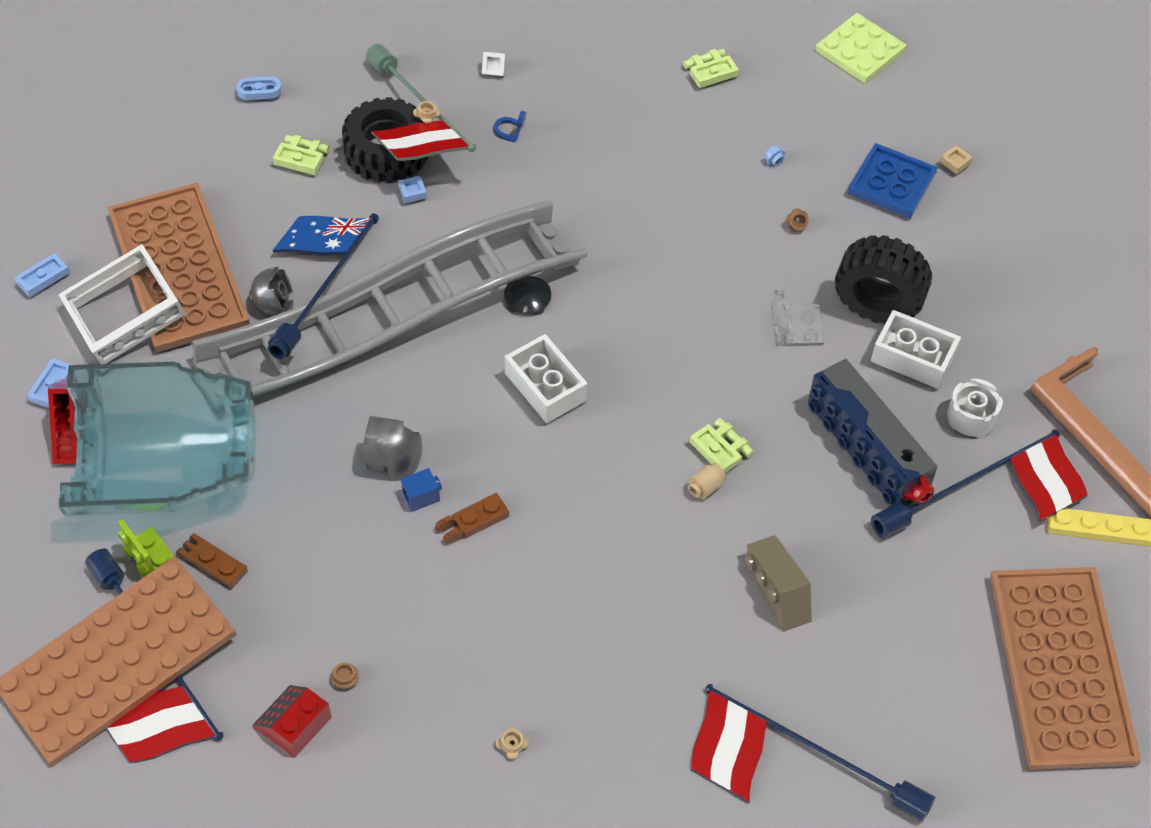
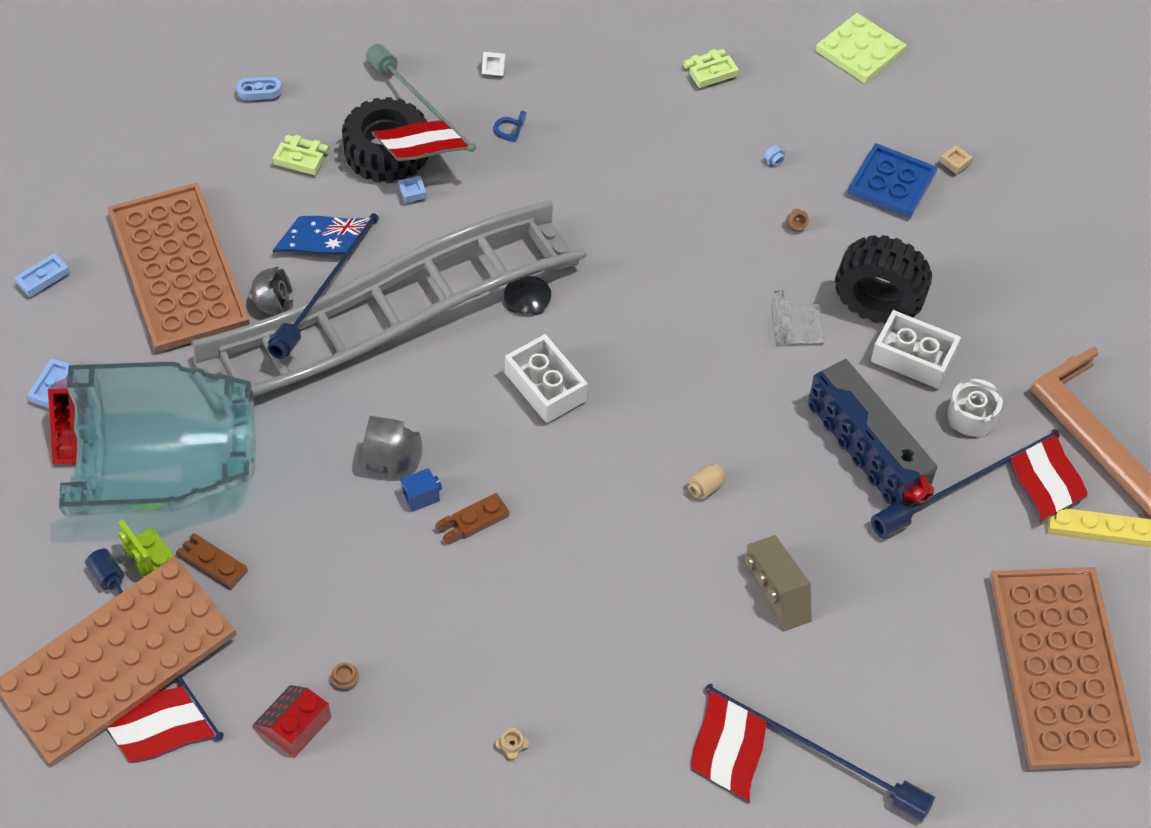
(138, 328): white window -> none
(426, 112): tan plate -> none
(717, 449): yellowish green plate -> none

